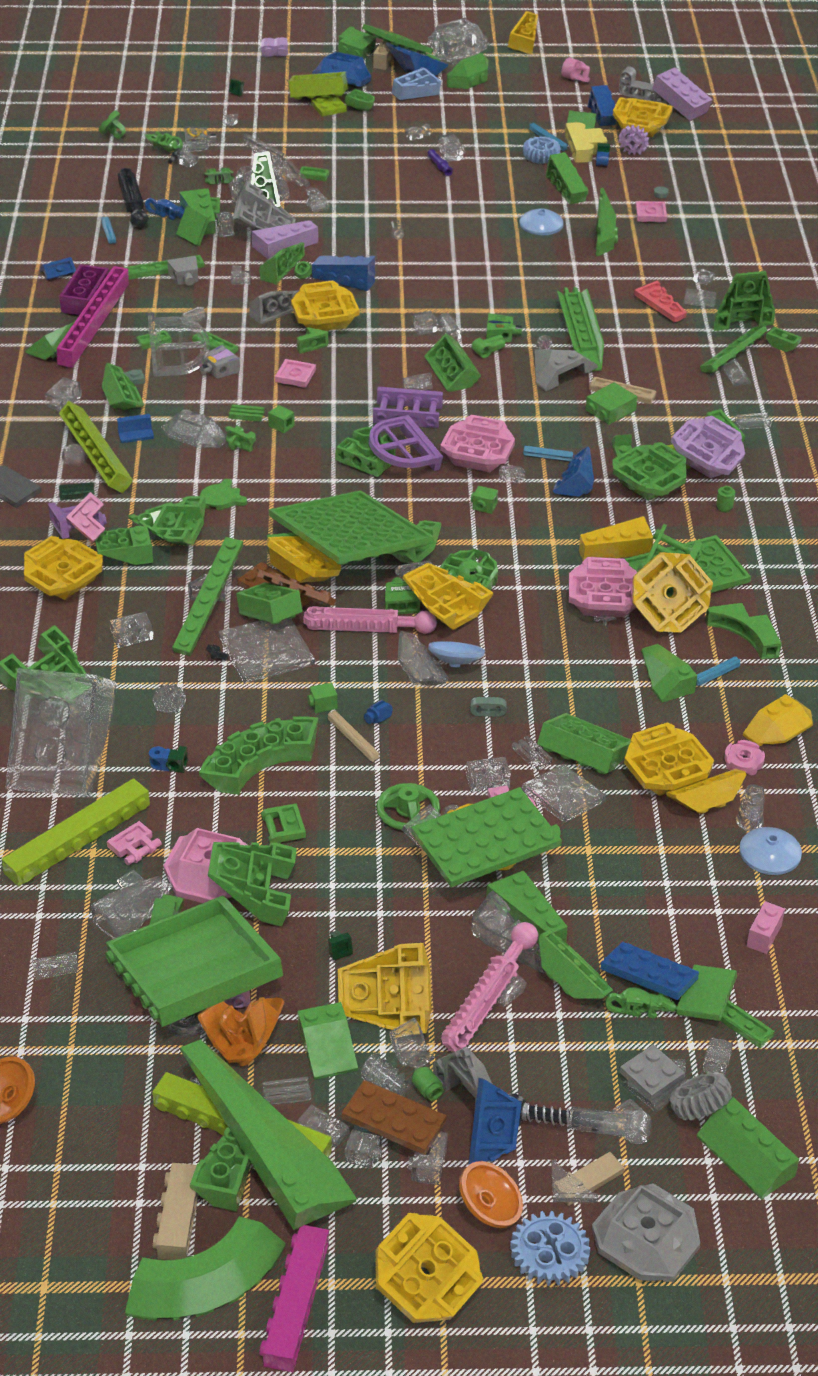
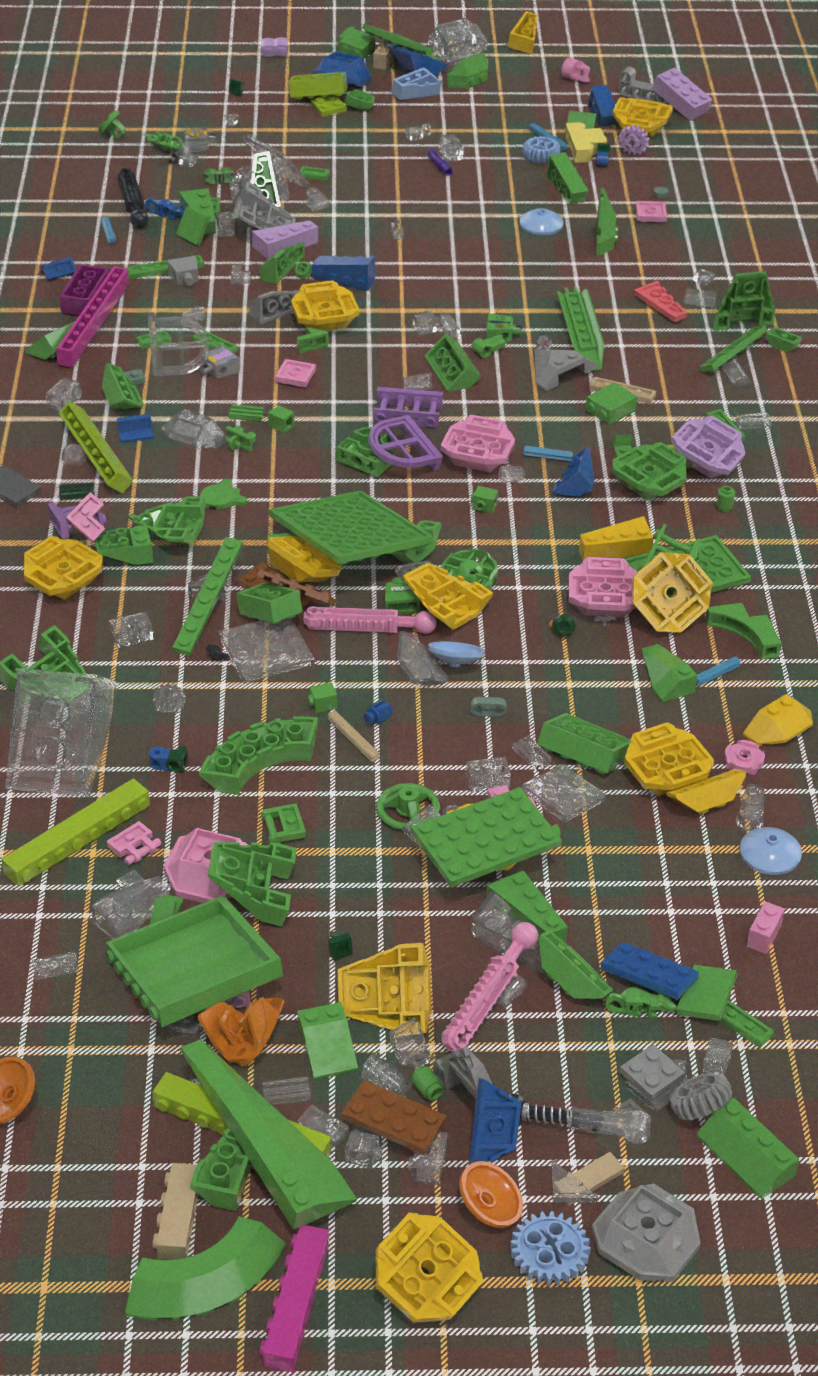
(563, 624): none -> dark green animal

